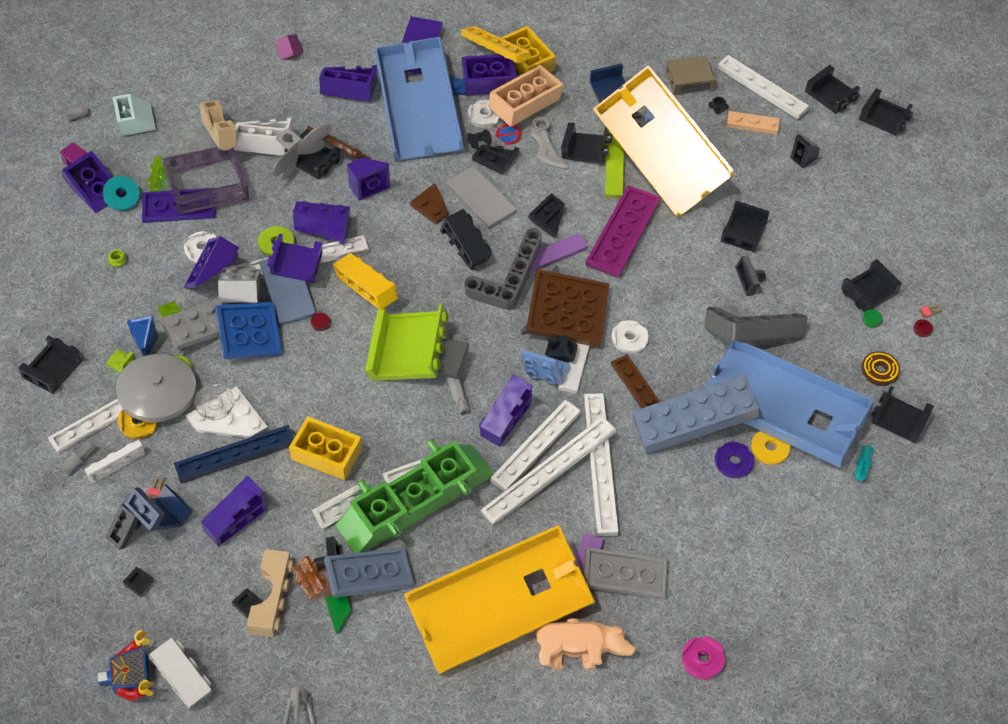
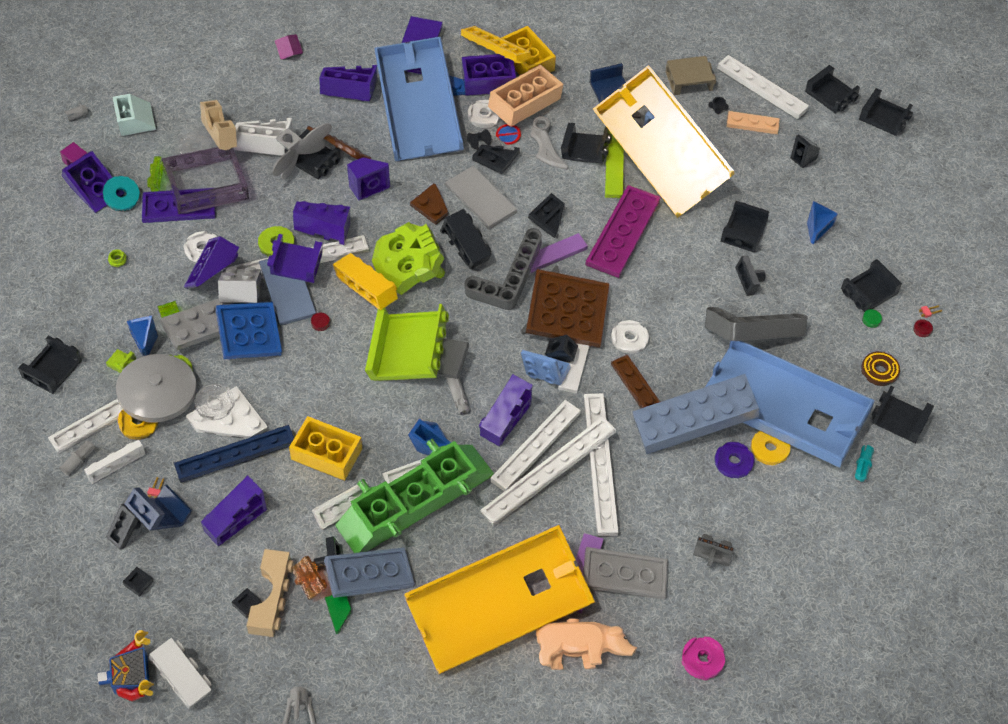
(418, 251): none -> lime brick
(425, 431): none -> blue slope
(713, 551): none -> dark grey hips
(820, 221): none -> blue slope

